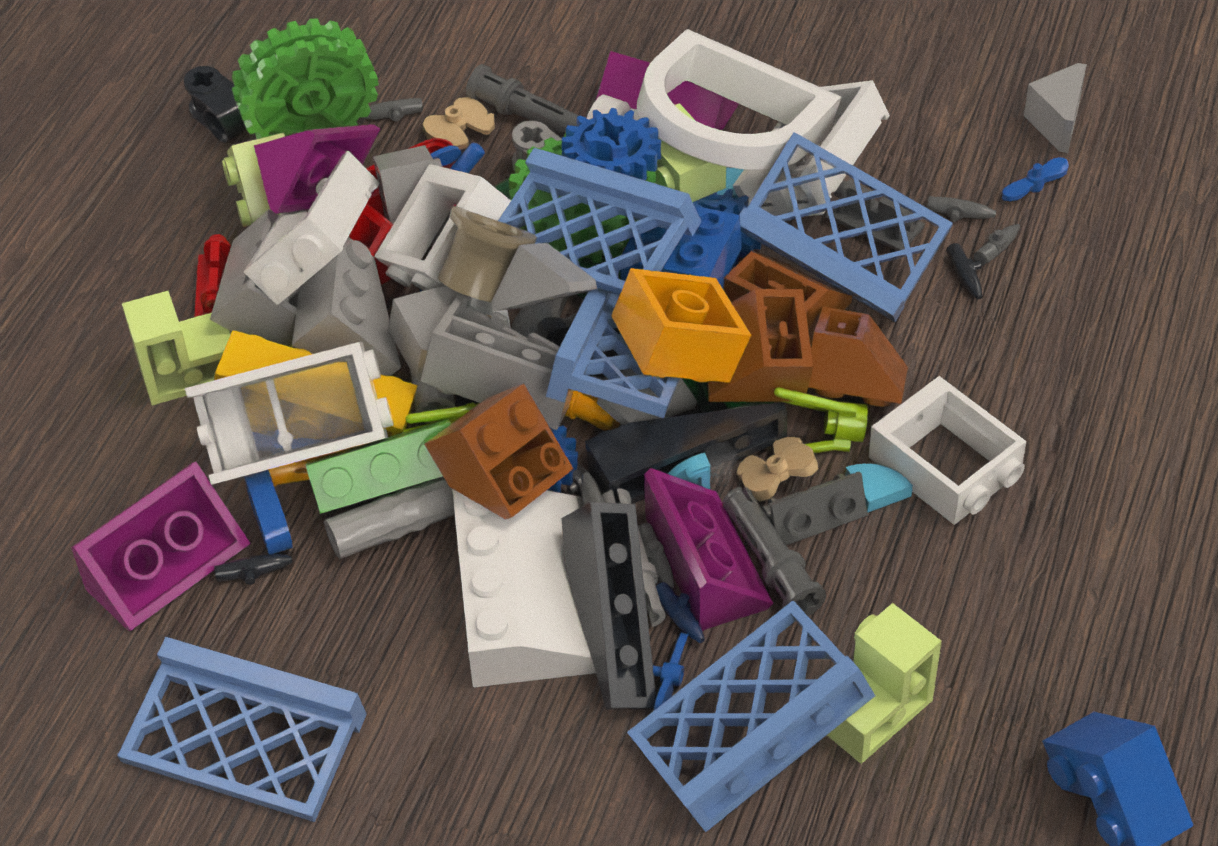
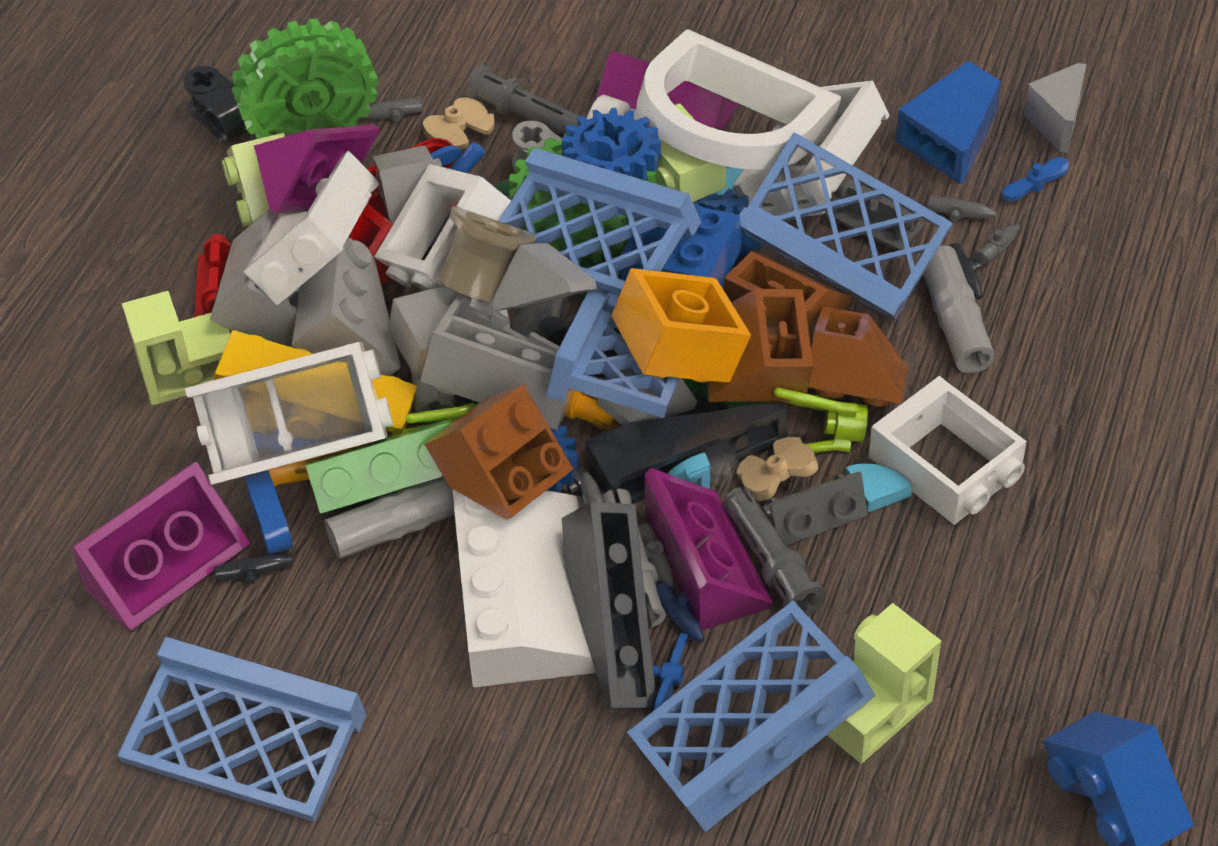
(950, 120): none -> blue slope
(958, 312): none -> light grey axle

